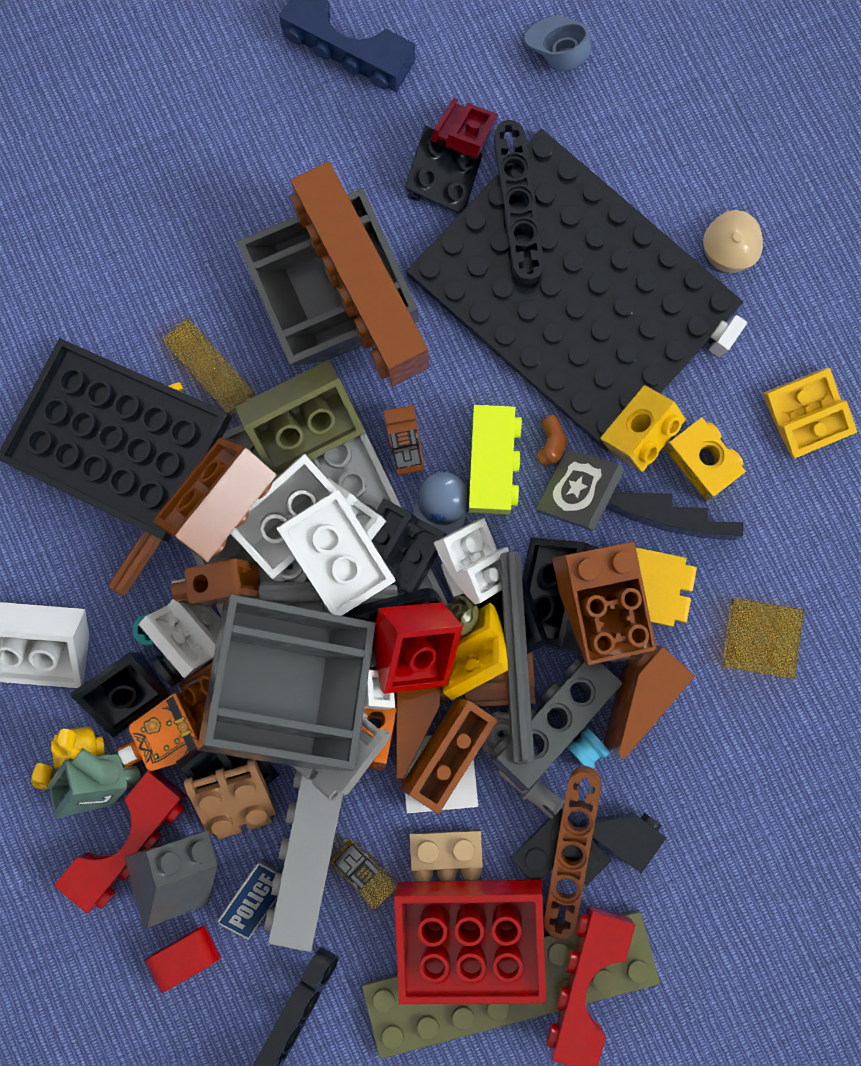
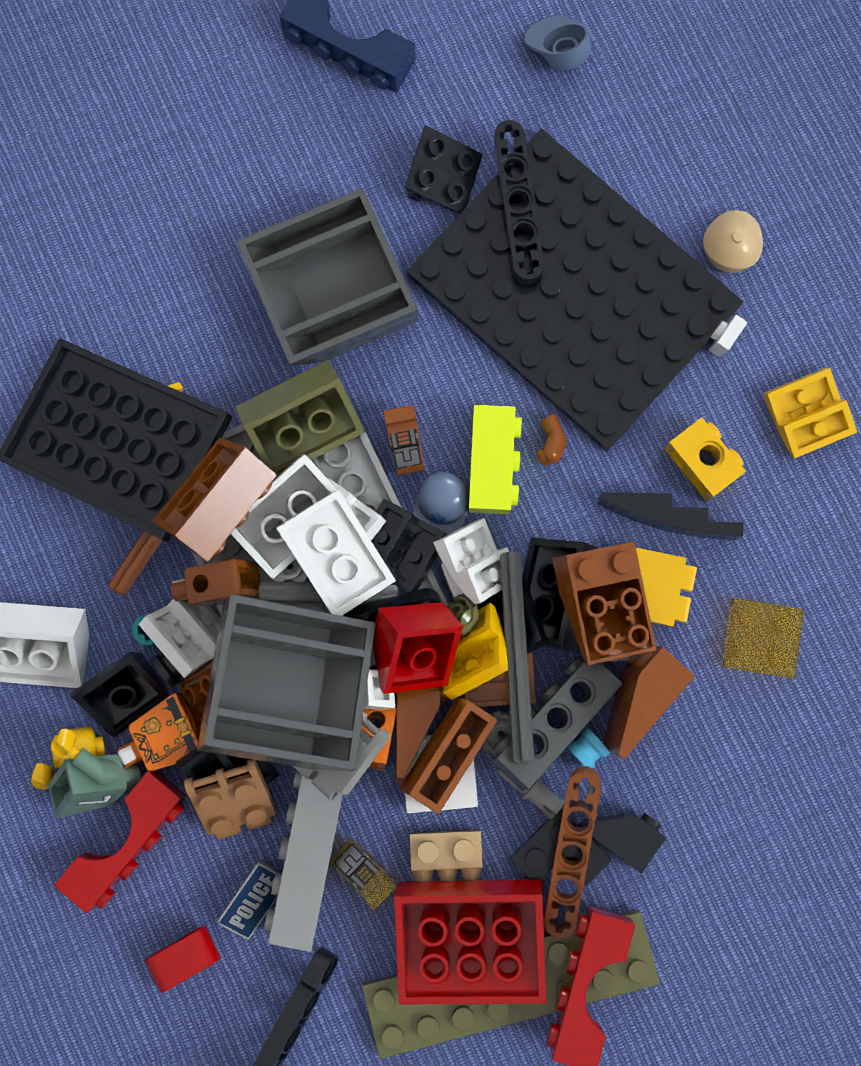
(172, 877): dark grey slope -> none
(208, 366): clear yellow plate -> none
(359, 271): dark orange brick -> none
(465, 128): dark red plate -> none
(580, 489): dark grey tile -> none
(643, 428): yellow brick -> none

